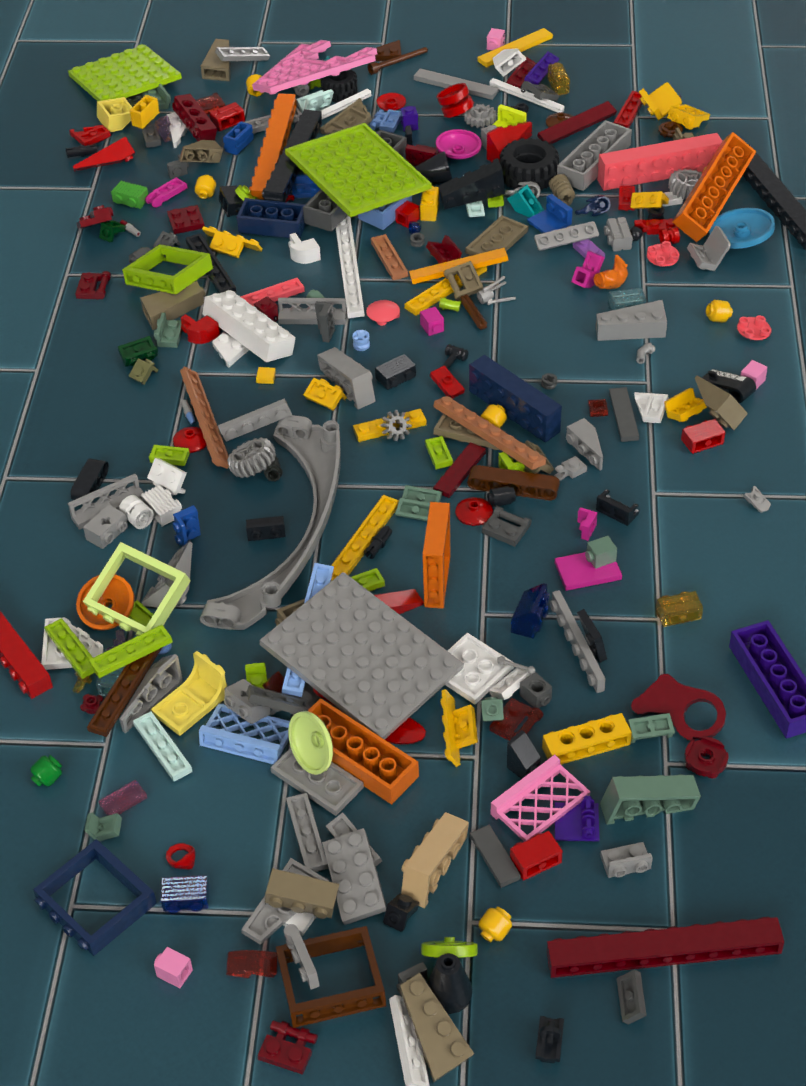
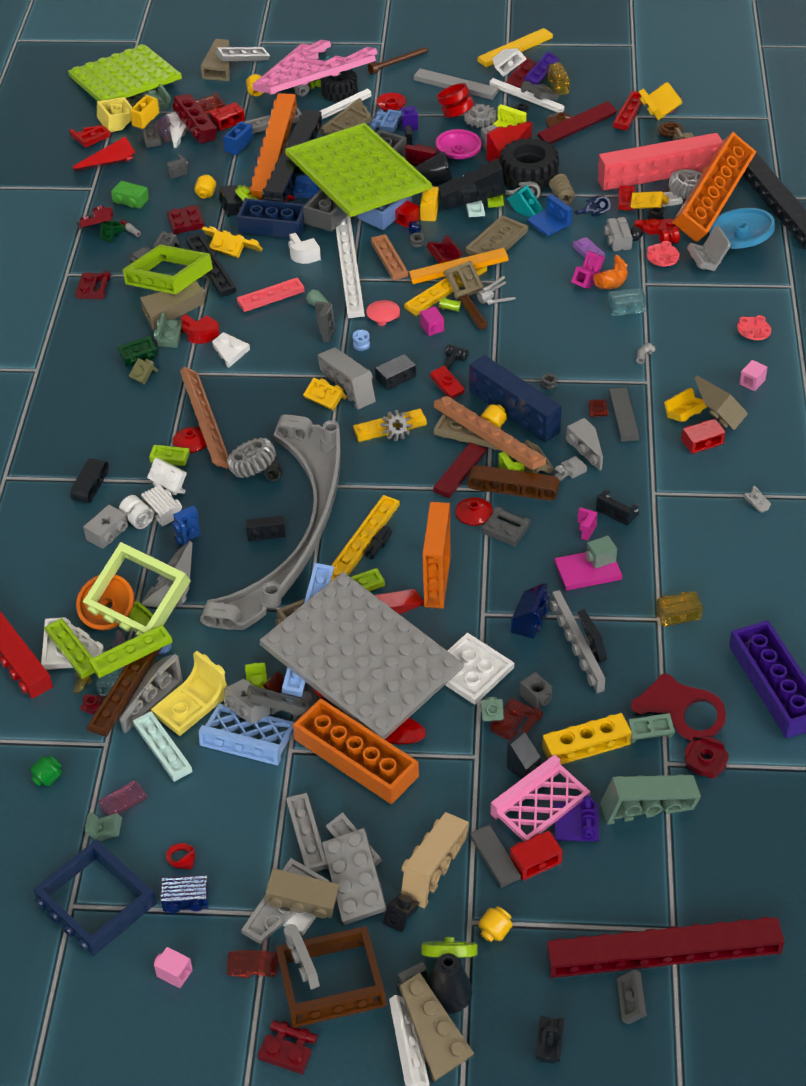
(81, 150): black pin -> none
(90, 510): light grey fence -> none
(166, 192): dark pink hinge -> none
(188, 412): piece -> none
(202, 151): dark tan slope -> none
(249, 326): white brick -> none
(255, 420): light grey plate -> none
(266, 375): yellow tile -> none
(268, 308): dark red brick -> none
(300, 315): light grey fence -> none
(310, 742): yellowish green dish -> none
(315, 101): light aqua bracket -> none
(329, 789): light grey plate -> none
(388, 51): reddish brown wing -> none
(416, 502): sand green slope -> none
(438, 452): lime plate -> none
(459, 727): yellow bracket -> none
(495, 39): bright pink brick -> none
(501, 496): black brick -> none
(501, 660): light grey hinge -> none
(509, 684): white plate -> none
(566, 236): light grey bracket -> none
(582, 162): light grey brick -> none
(626, 860): light grey bracket -> none
(632, 322): light grey wedge -> none
(651, 406): white wing -> none
(687, 116): yellow plate -> none
(719, 311): yellow head -> none
(738, 386): black door -> none

